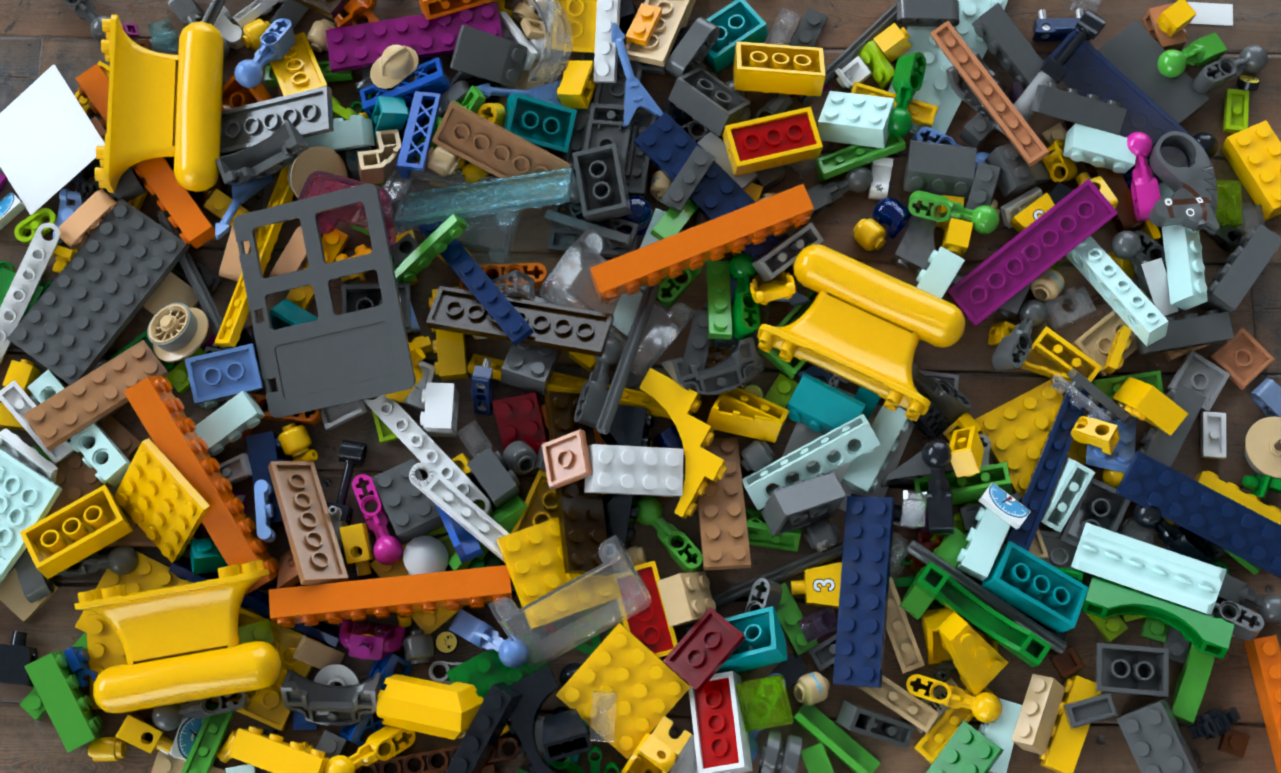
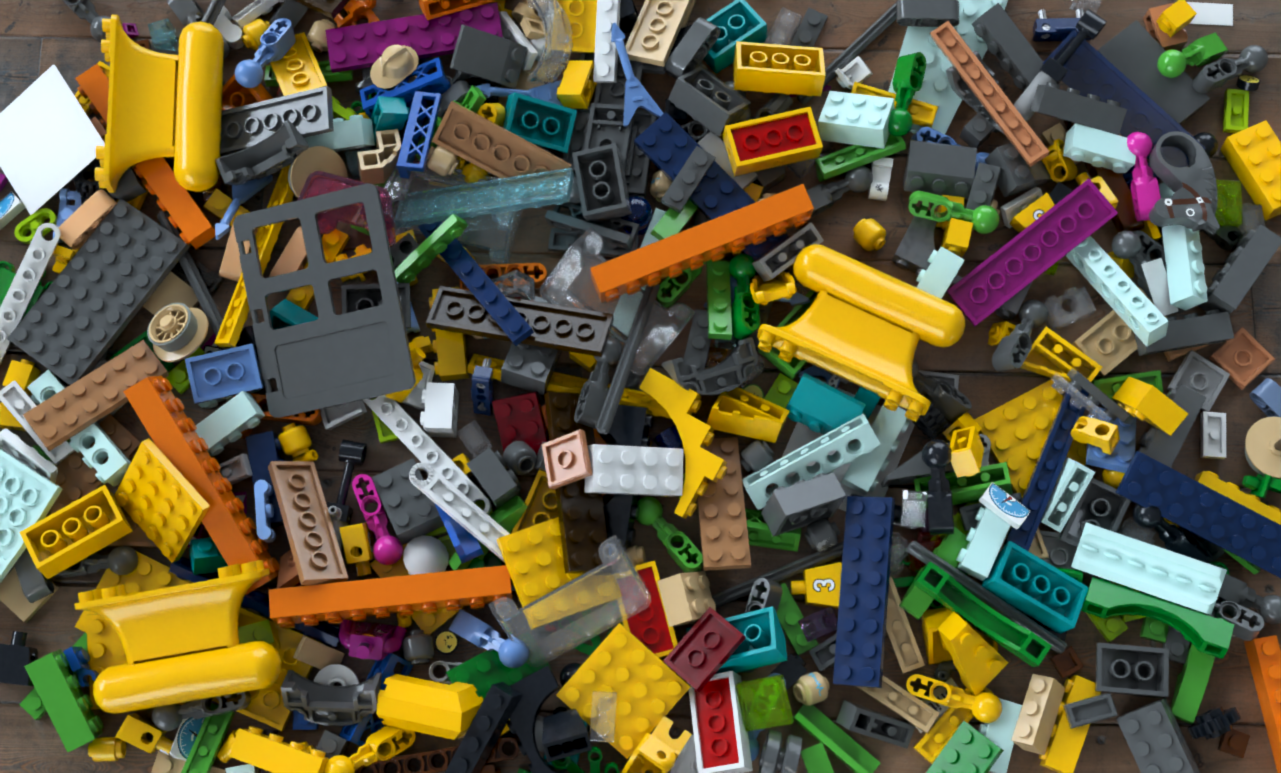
(644, 24): light orange plate -> none
(877, 63): lime plate -> none
(893, 42): yellow brick -> none
(893, 214): clear blue helmet -> none
(1015, 91): clear purple tile -> none
(1047, 285): tan head -> none
(1121, 341): yellow plate -> none

